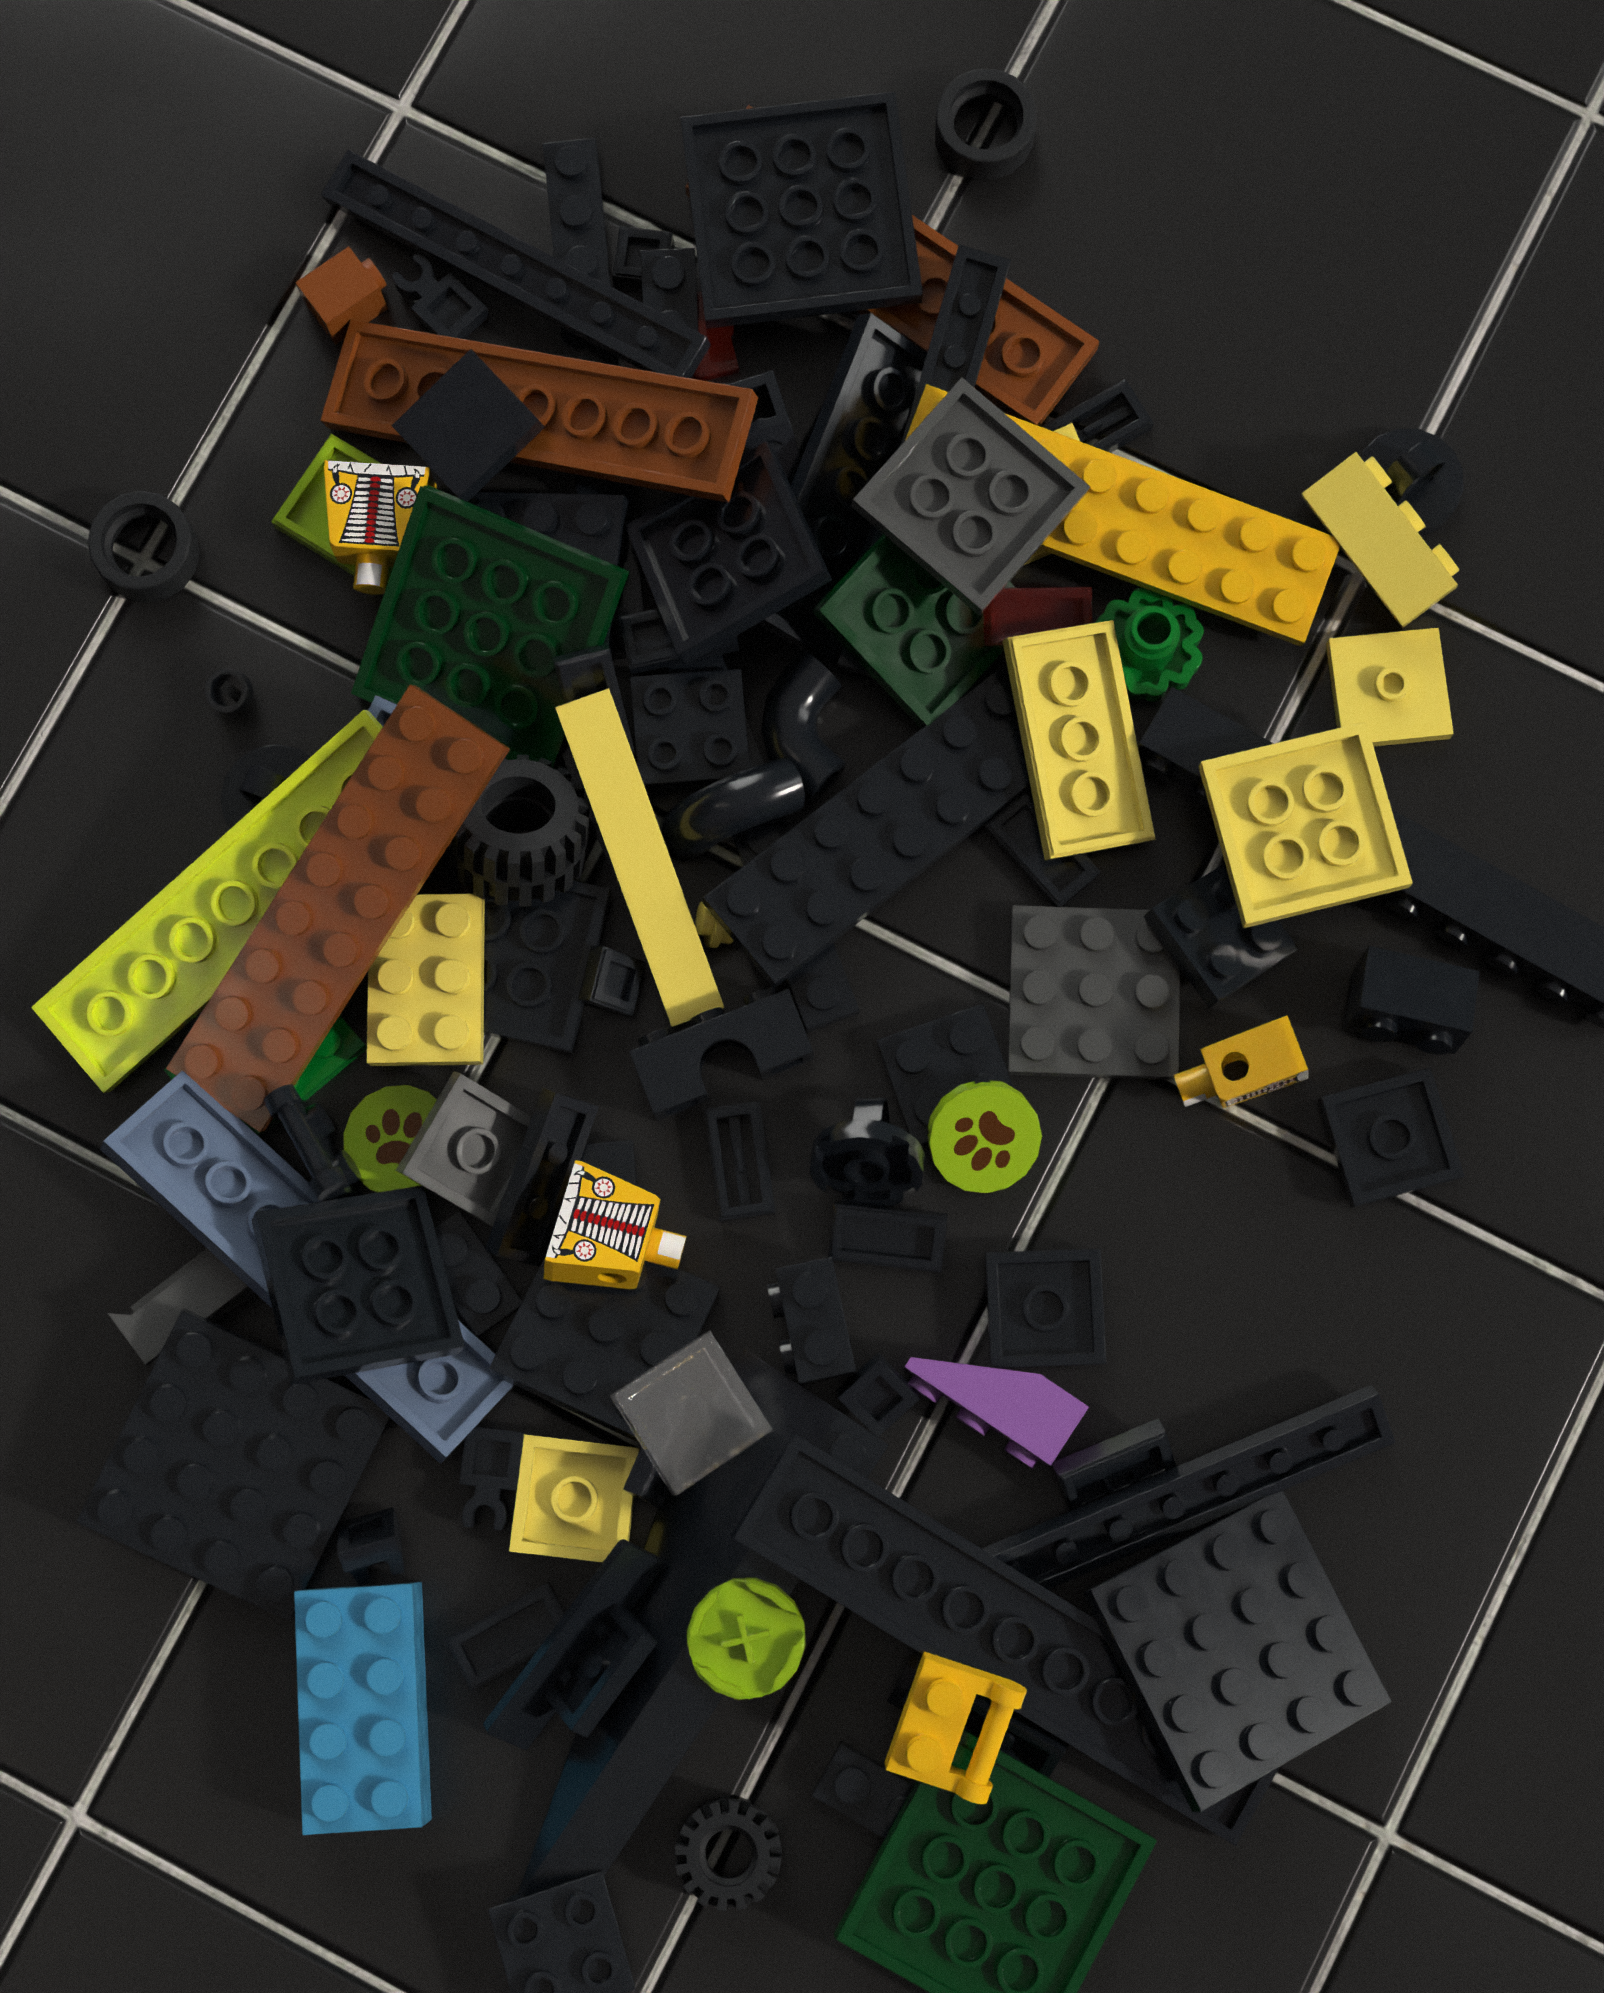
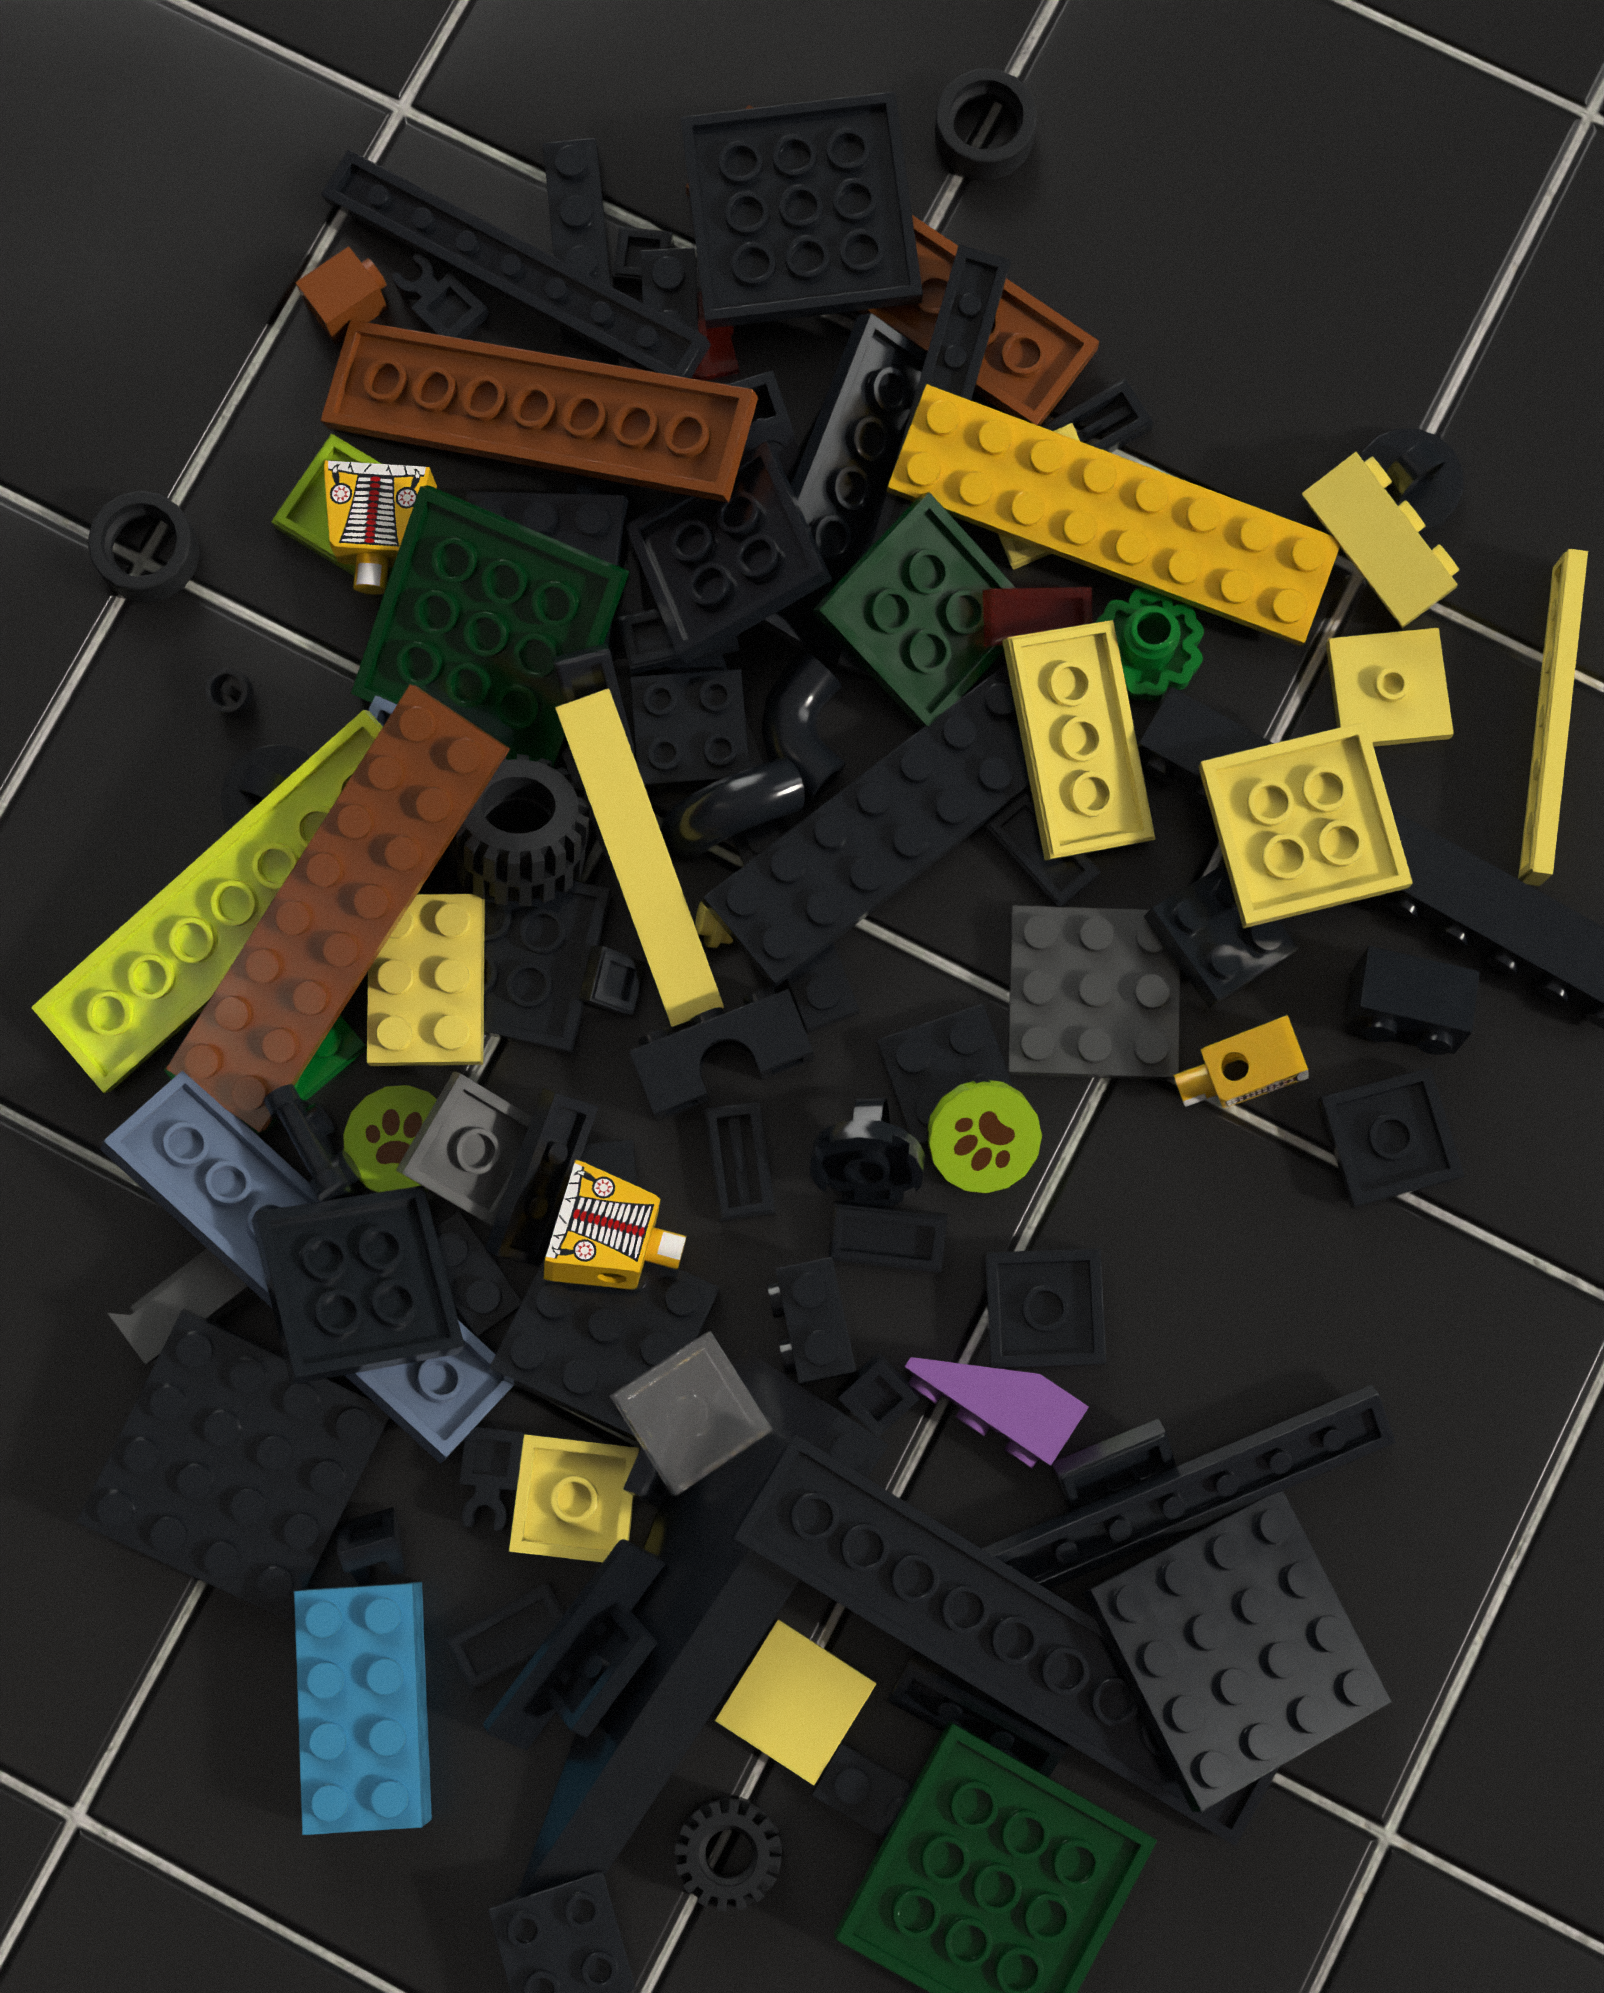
(468, 426): black tile -> none
(746, 1638): lime tile -> none
(796, 1702): none -> light yellow tile
(935, 1722): yellow plate -> none
(970, 496): dark grey plate -> none
(1553, 718): none -> light yellow tile

